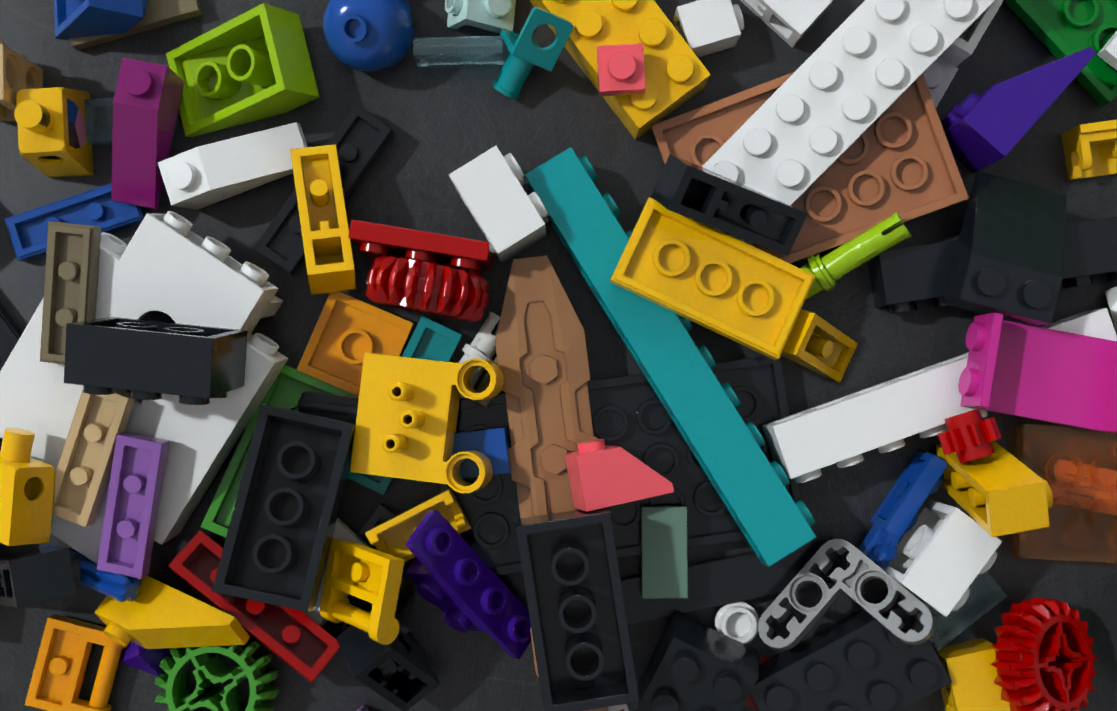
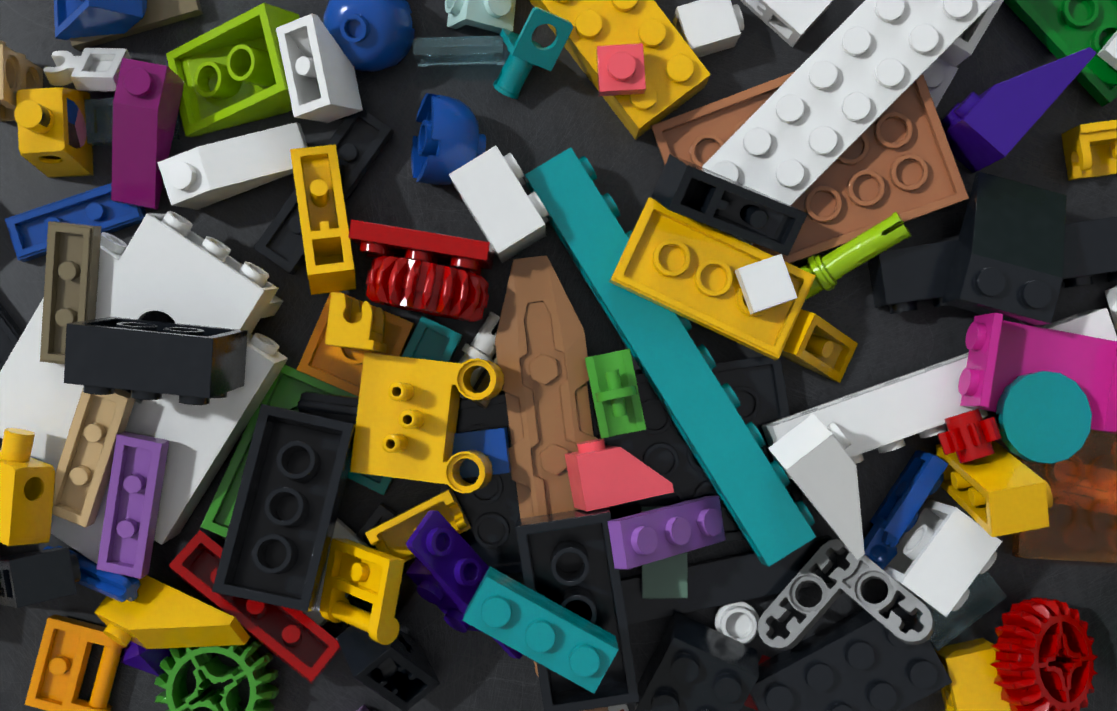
(92, 71): none -> white plate
(317, 72): none -> white slope
(352, 328): none -> yellow hinge
(445, 139): none -> blue cylinder
(541, 630): none -> teal brick
(615, 393): none -> bright green hips
(666, 532): none -> medium lavender plate
(765, 284): none -> white tile
(826, 476): none -> white slope
(1044, 417): none -> teal tile

